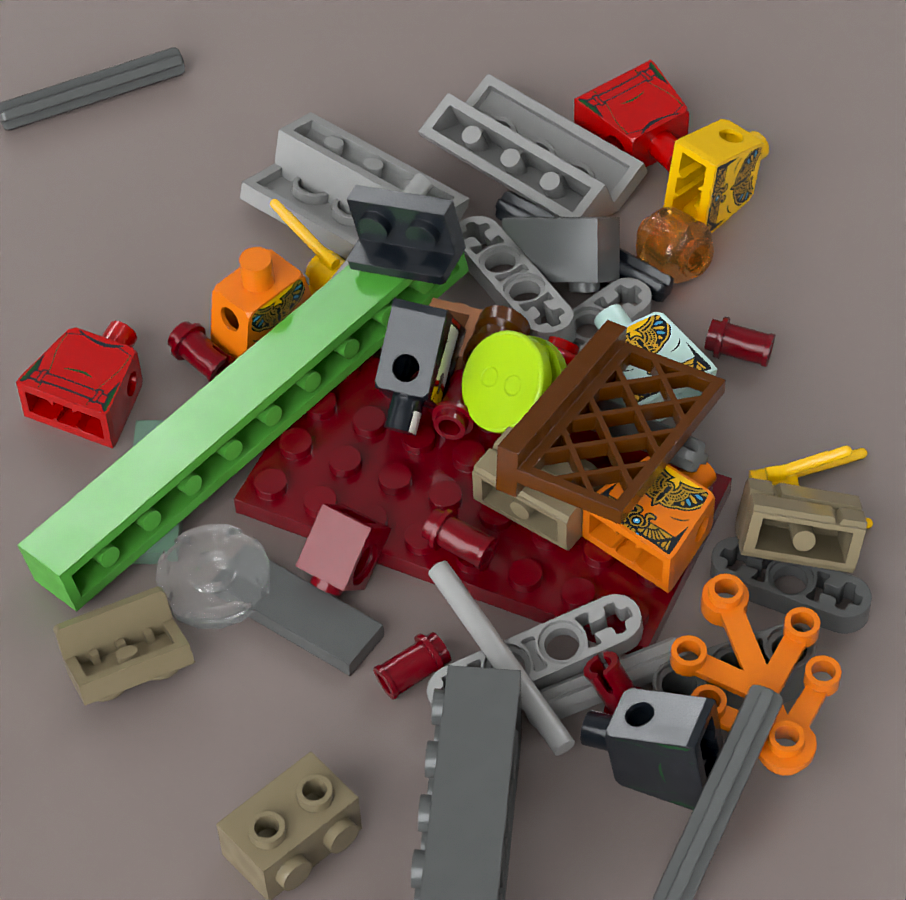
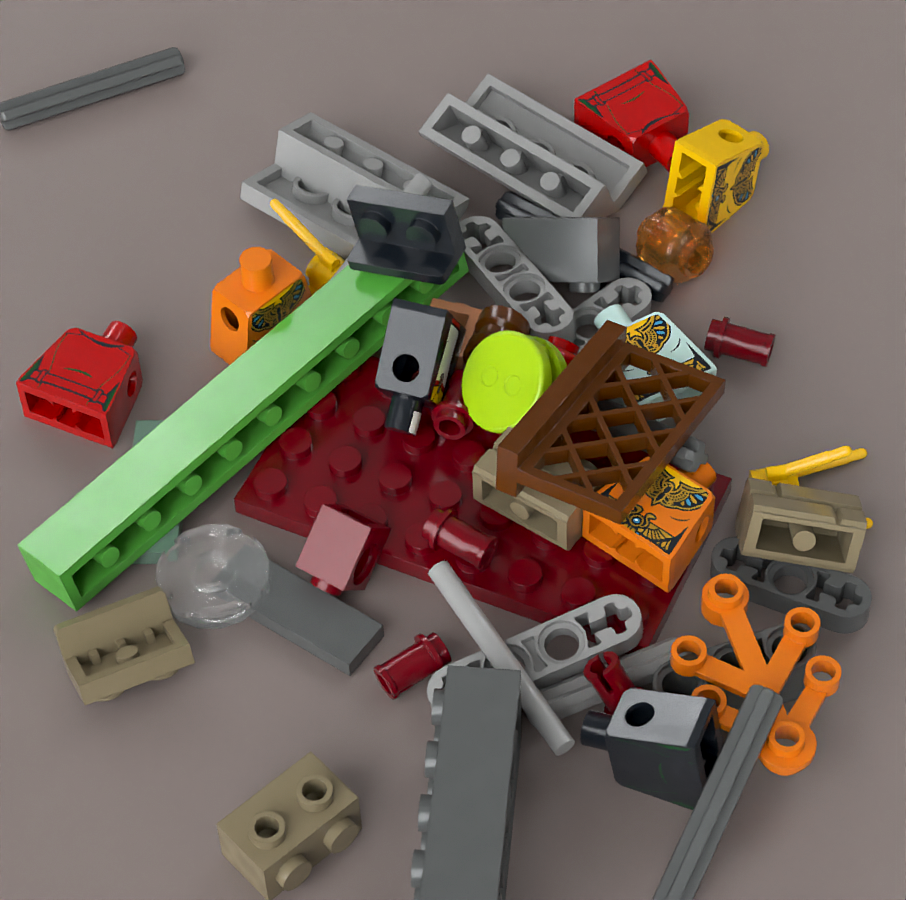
(191, 344): dark red pin -> none

